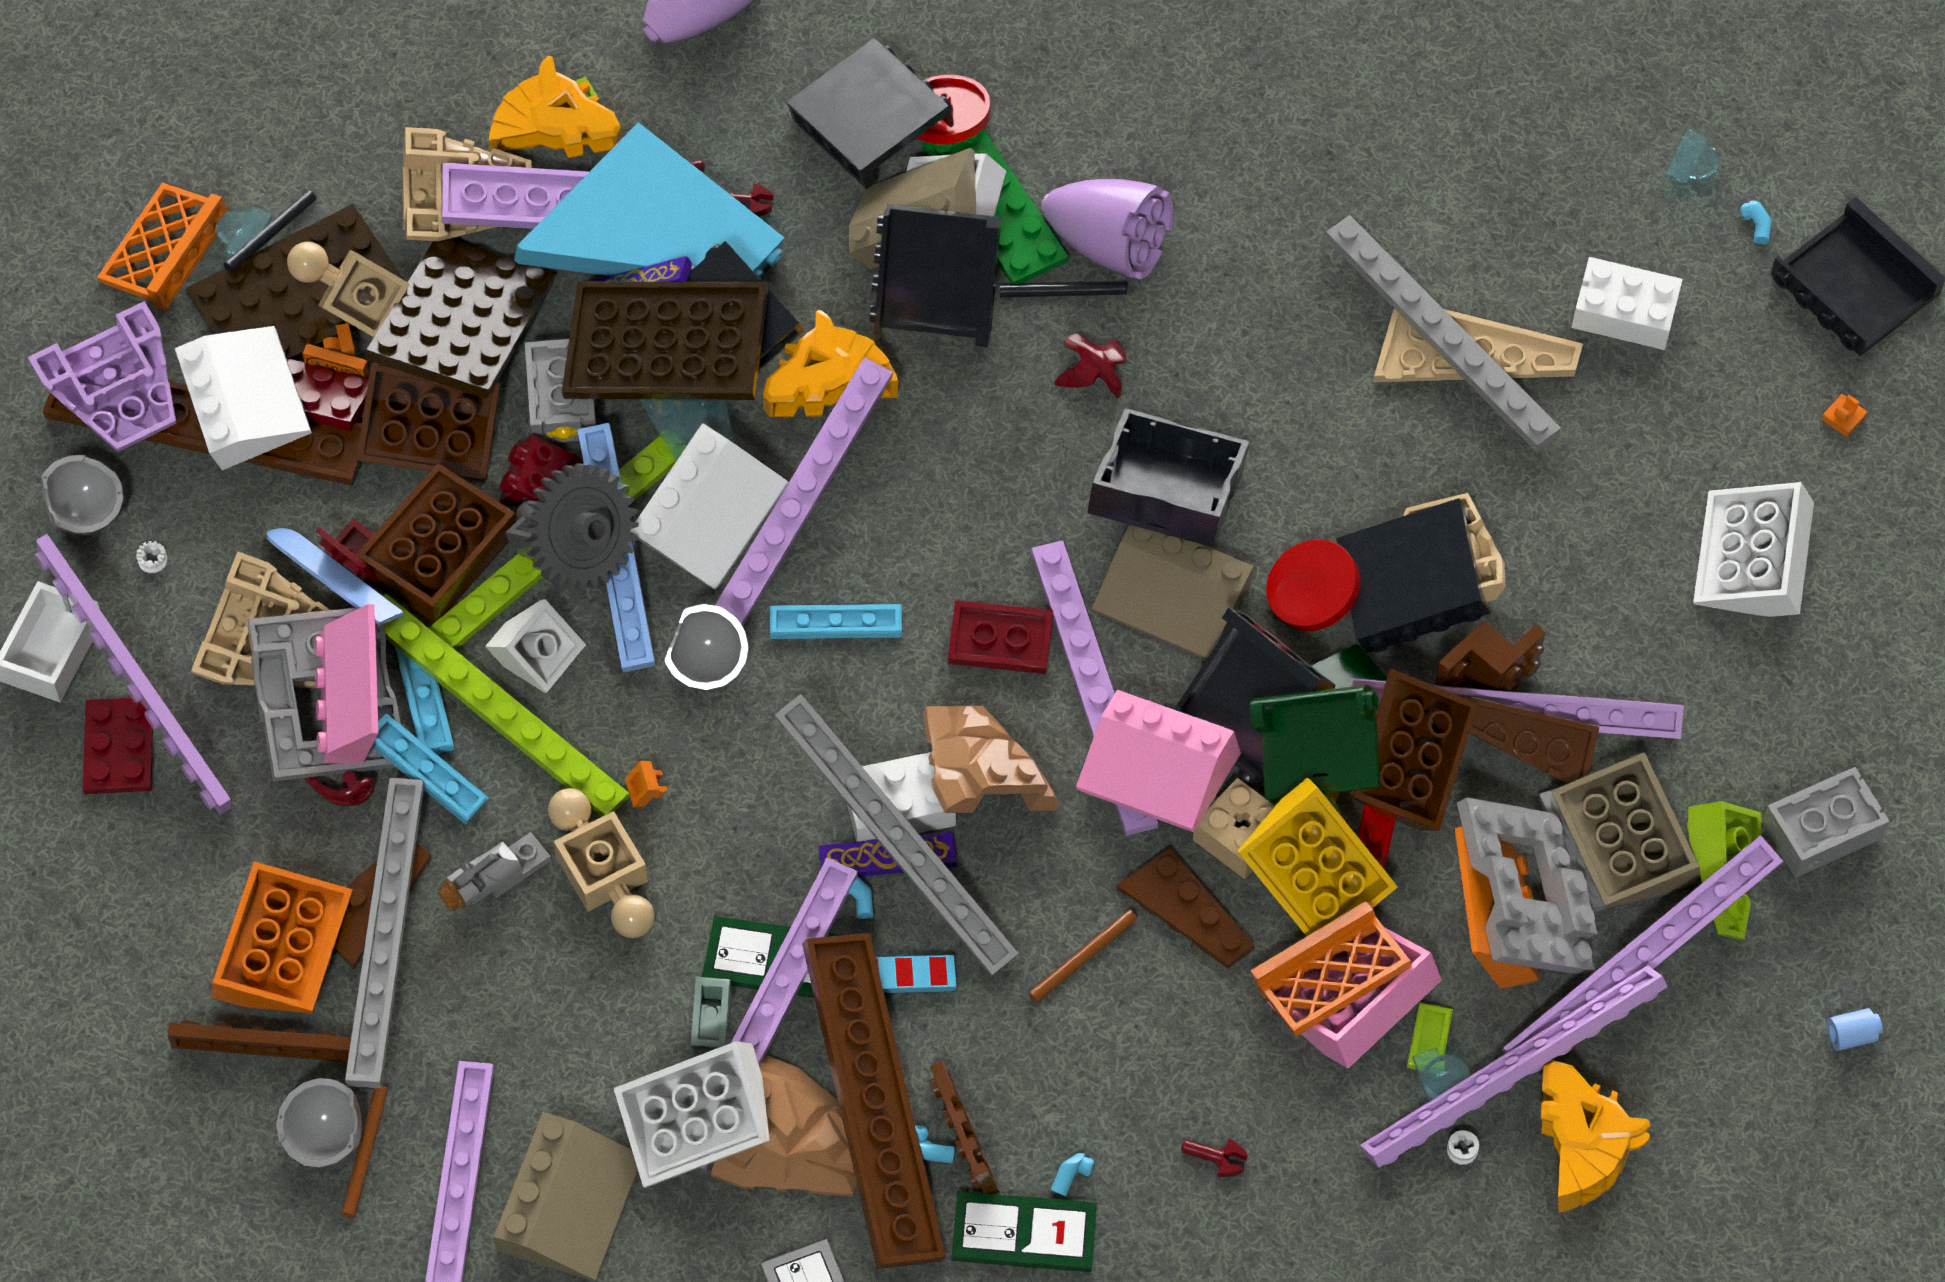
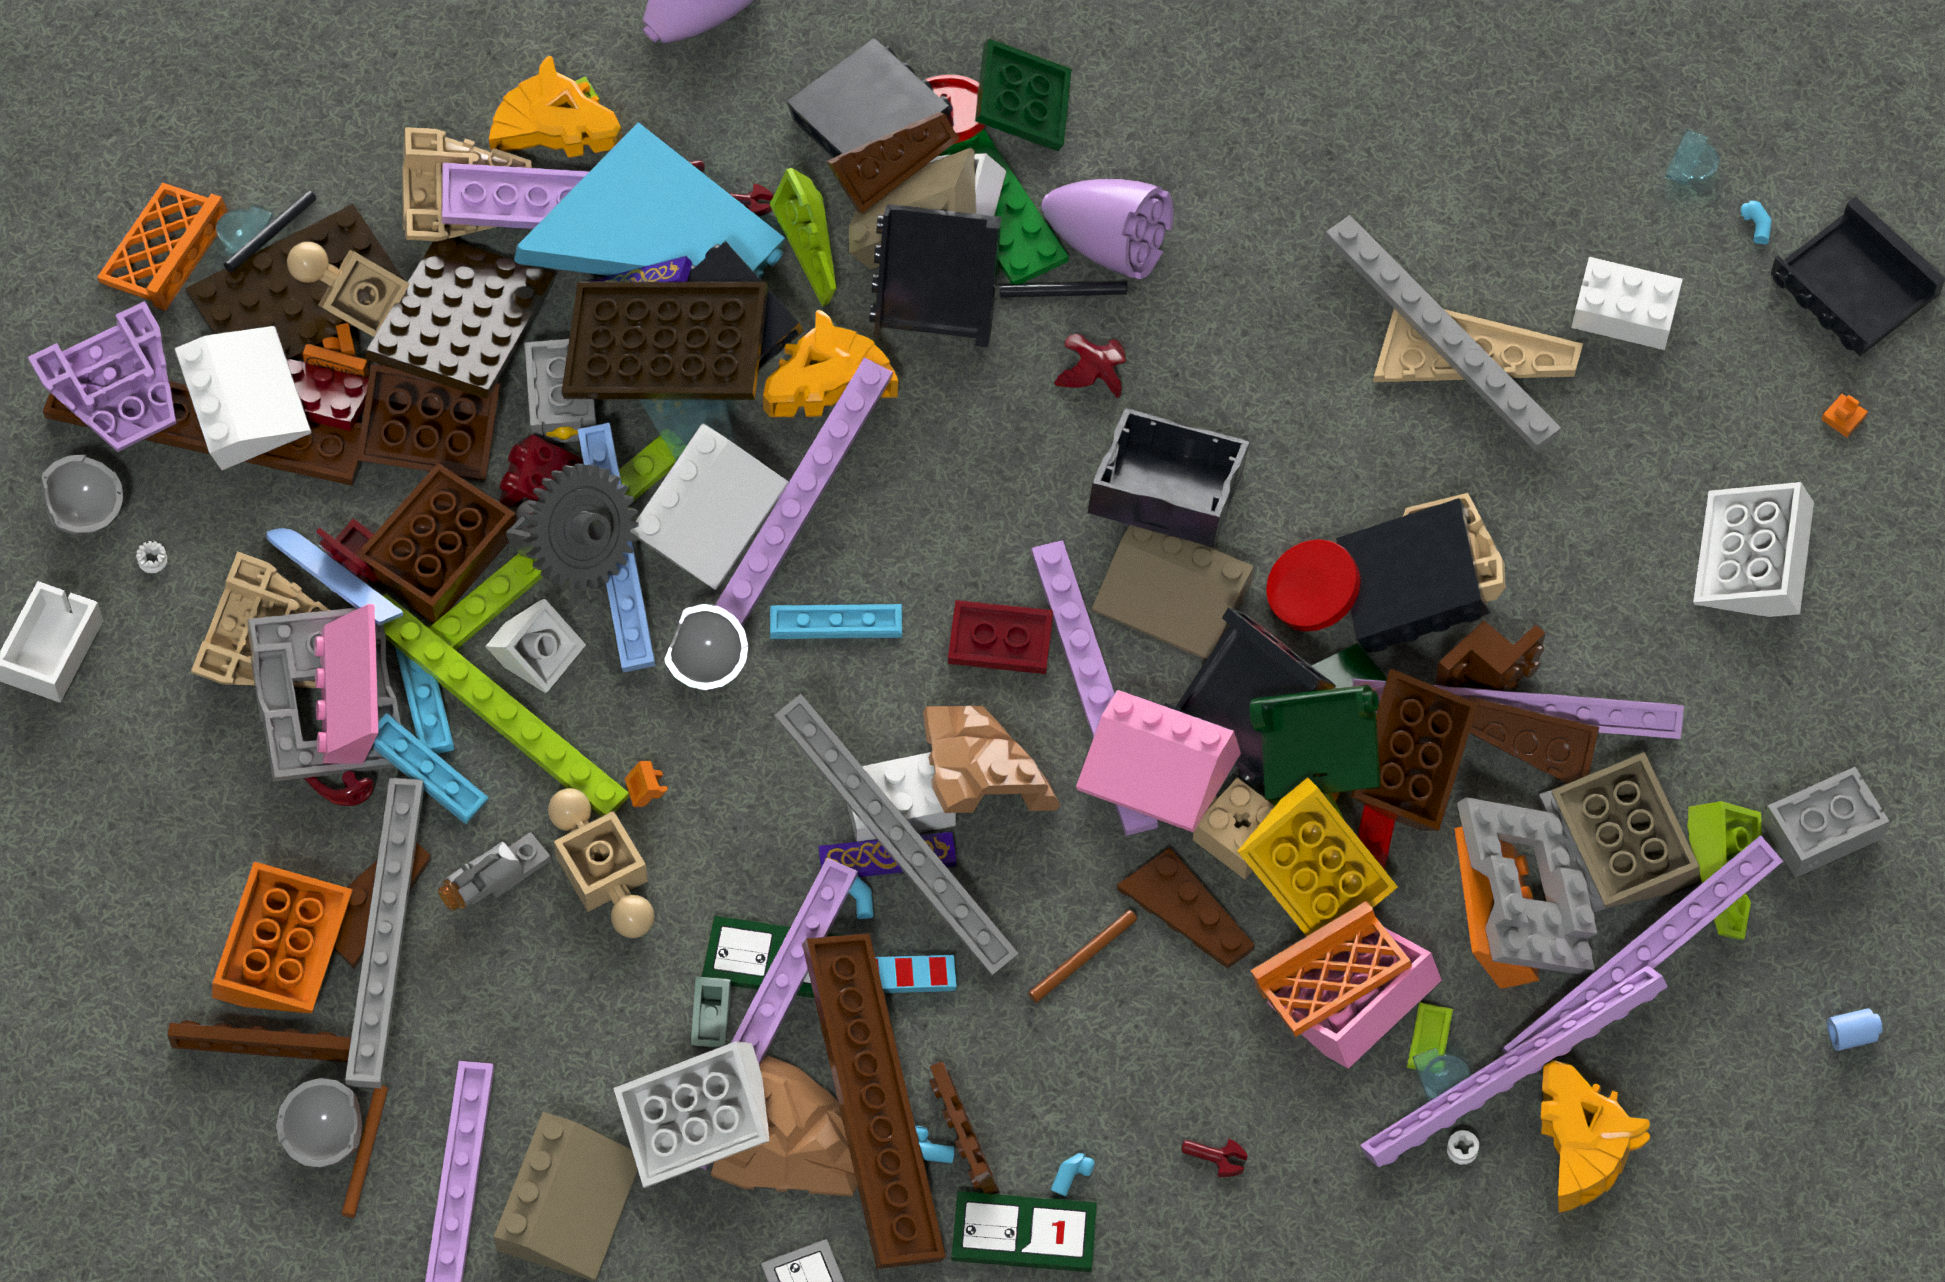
(117, 747): dark red plate -> none
(139, 686): lavender plate -> none
(804, 223): none -> lime wedge
(885, 163): none -> reddish brown wing
(1023, 95): none -> dark green plate

